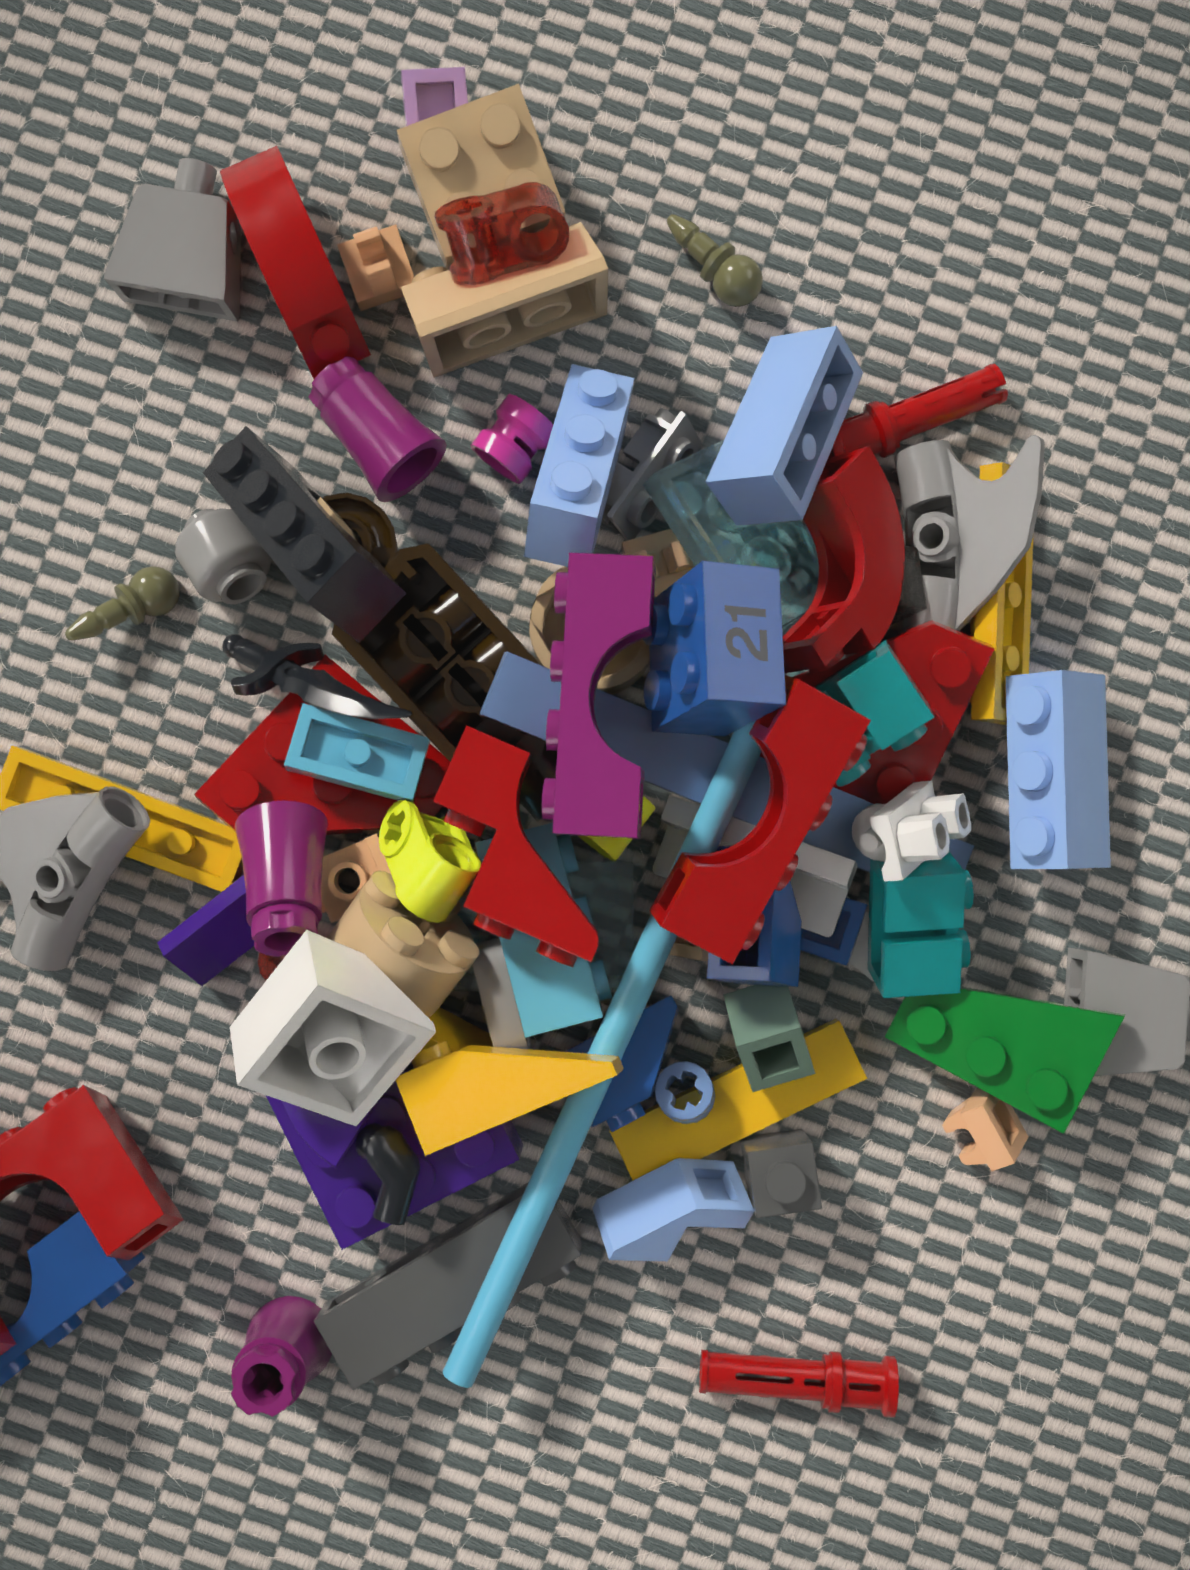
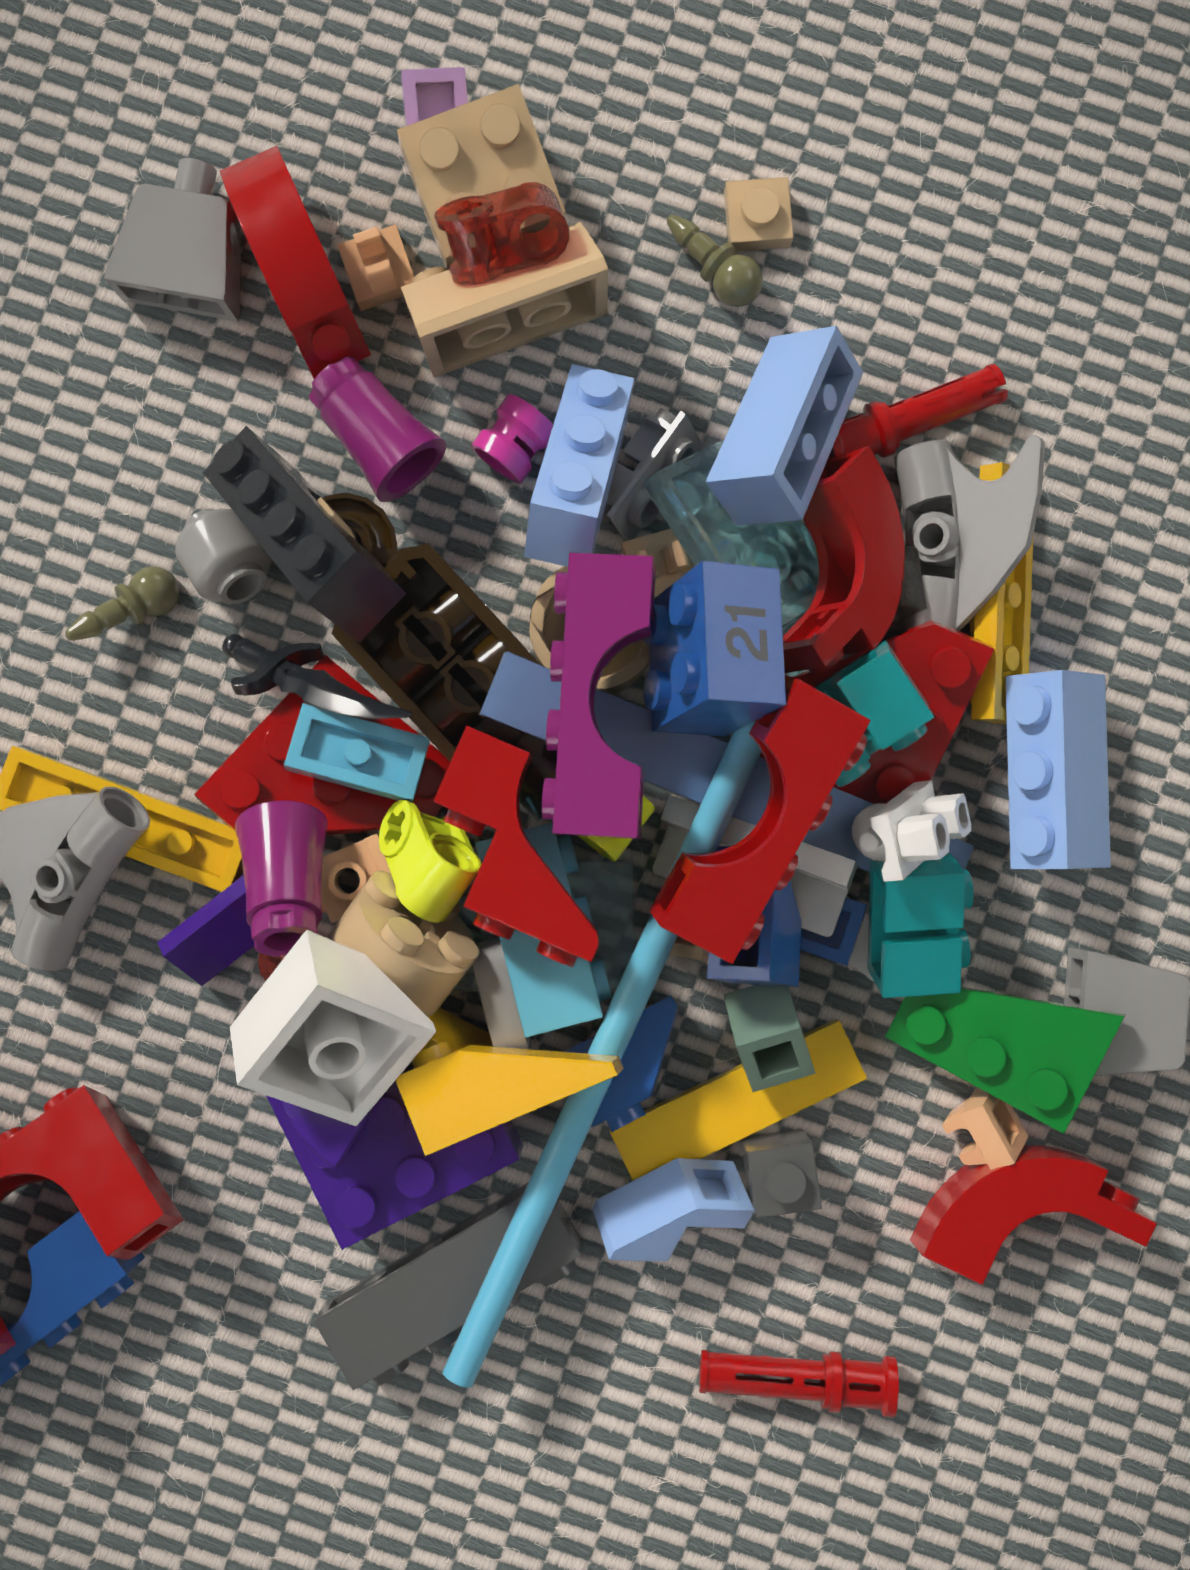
(278, 1356): magenta plant -> none
(395, 1166): black arm -> none
(703, 1085): medium blue bush -> none
(758, 214): none -> tan plate
(983, 1206): none -> red arch

